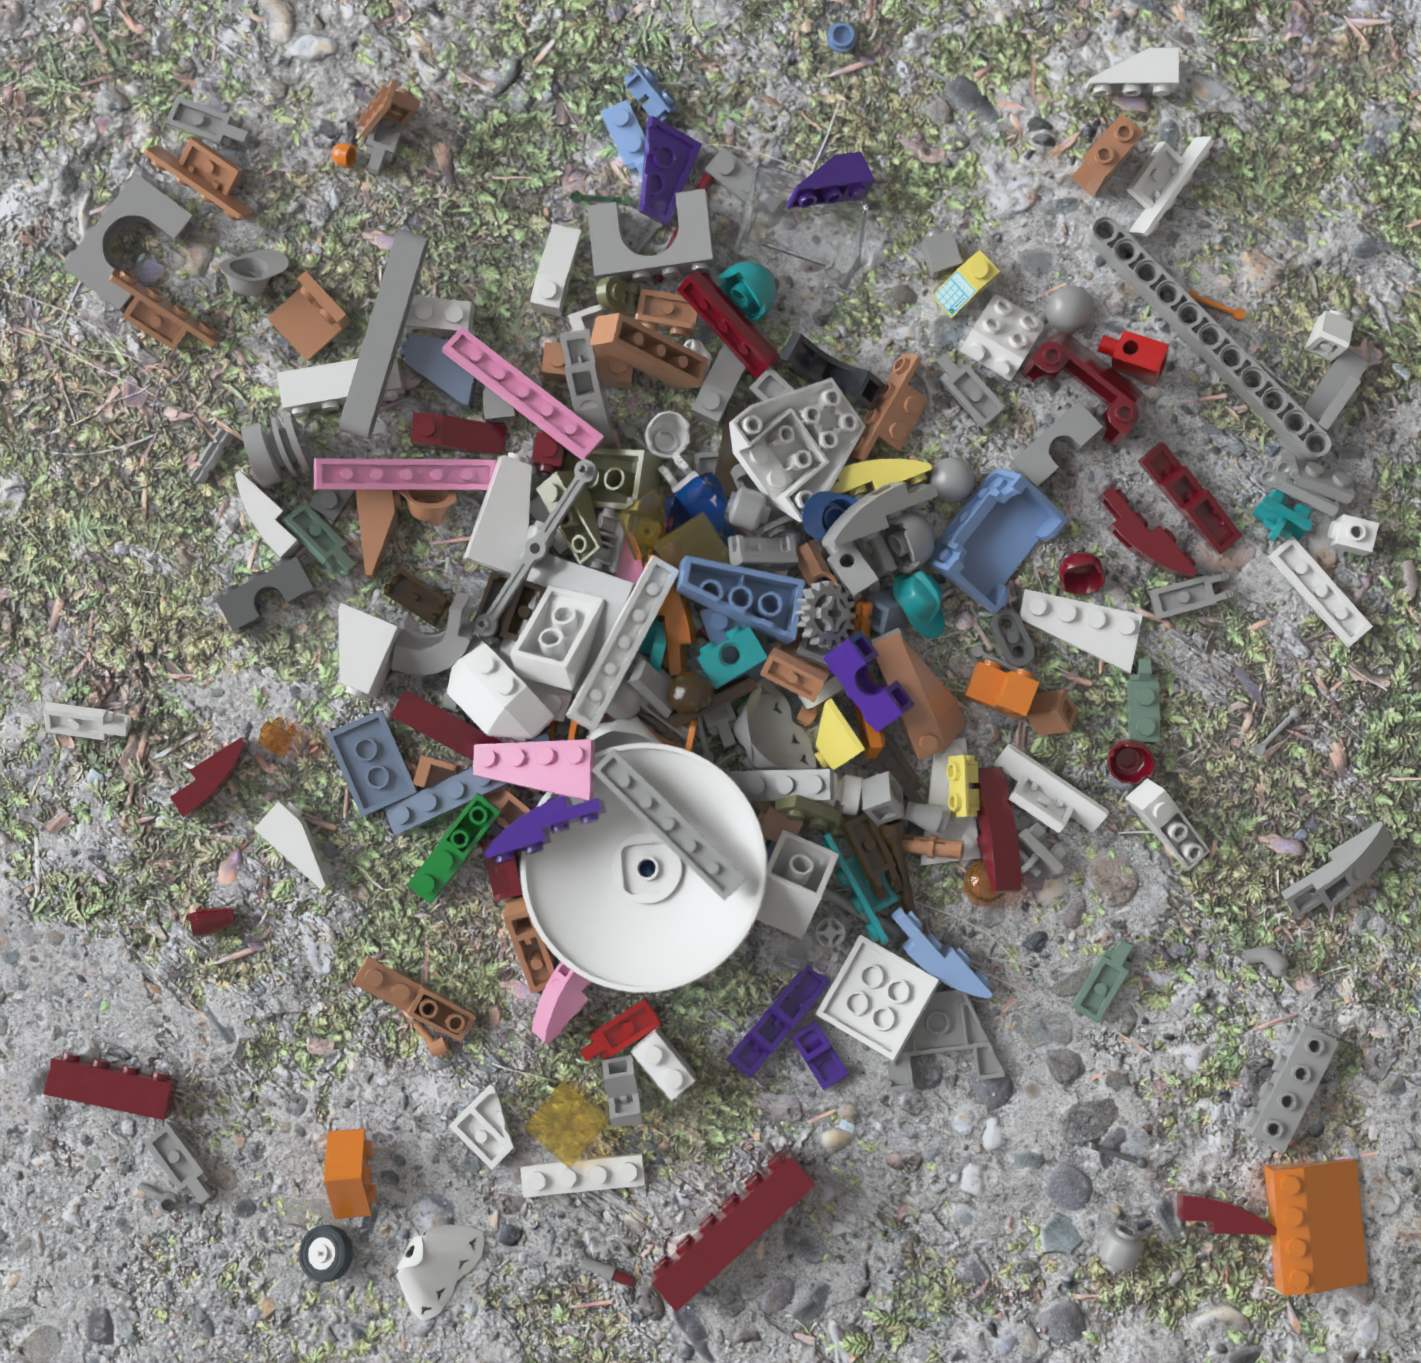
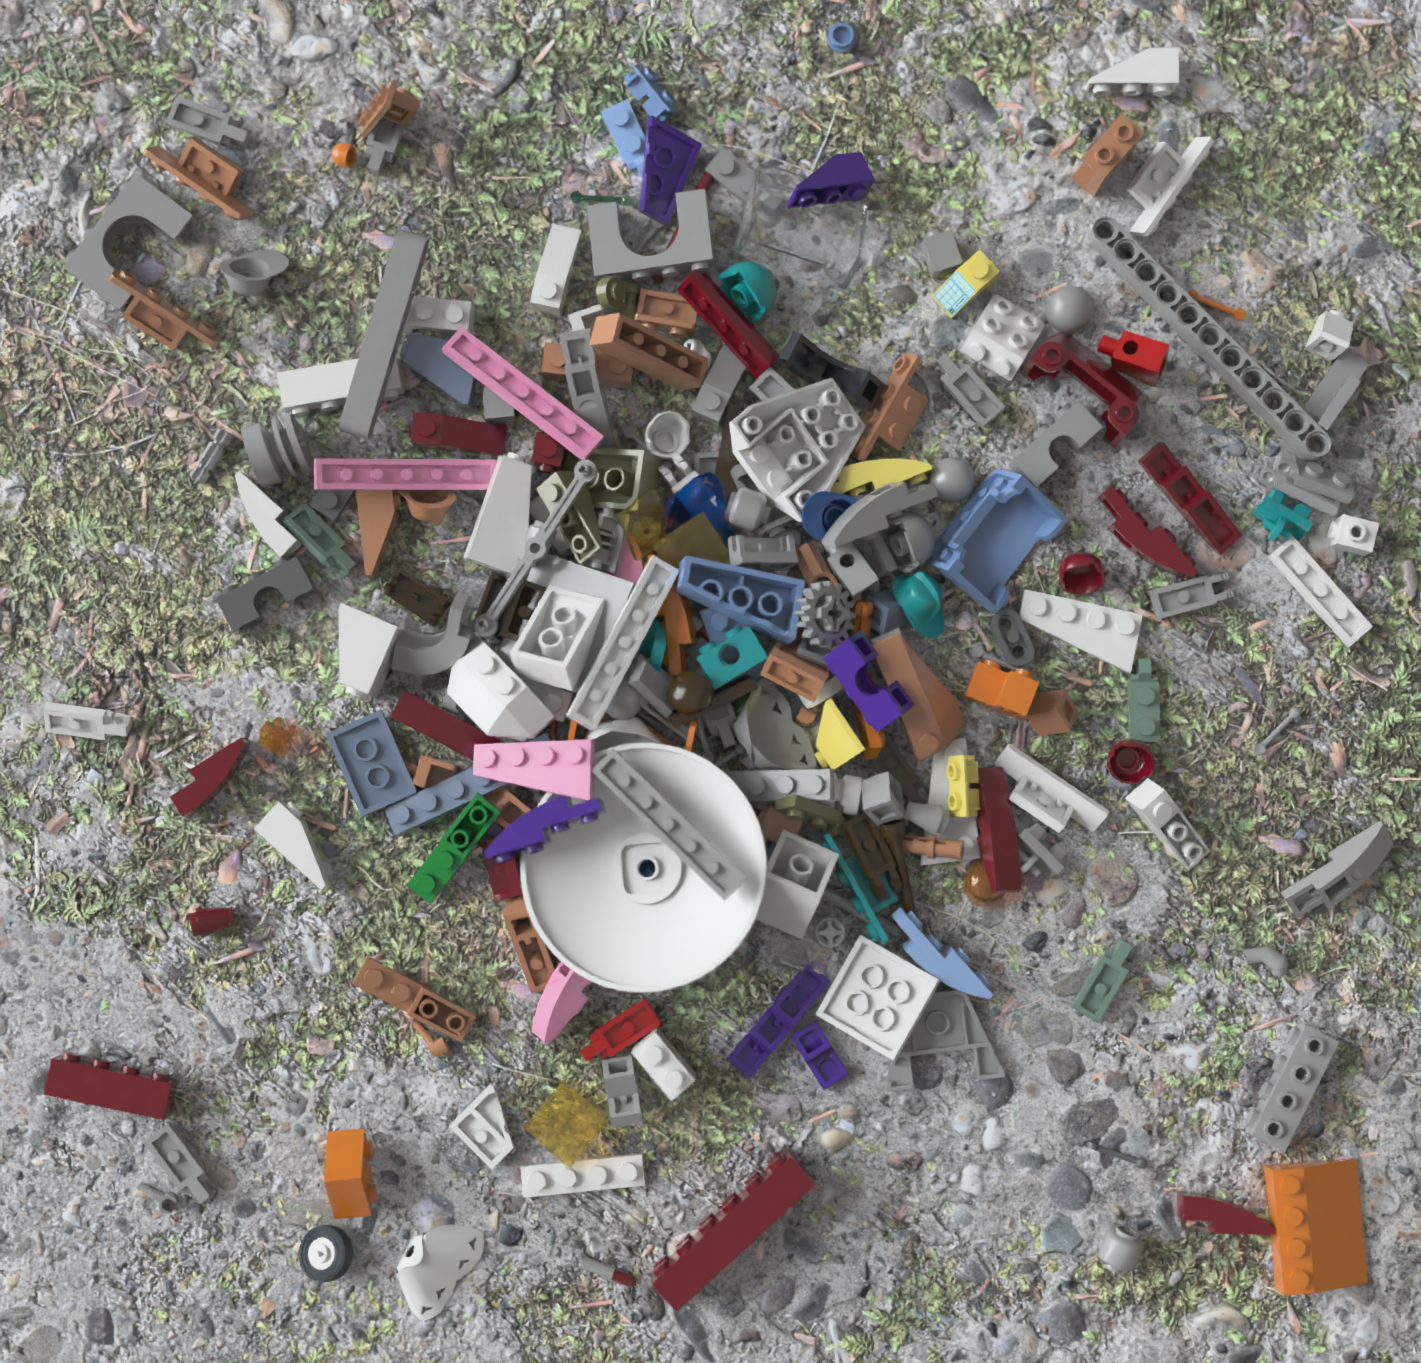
(309, 318): nougat bracket -> none

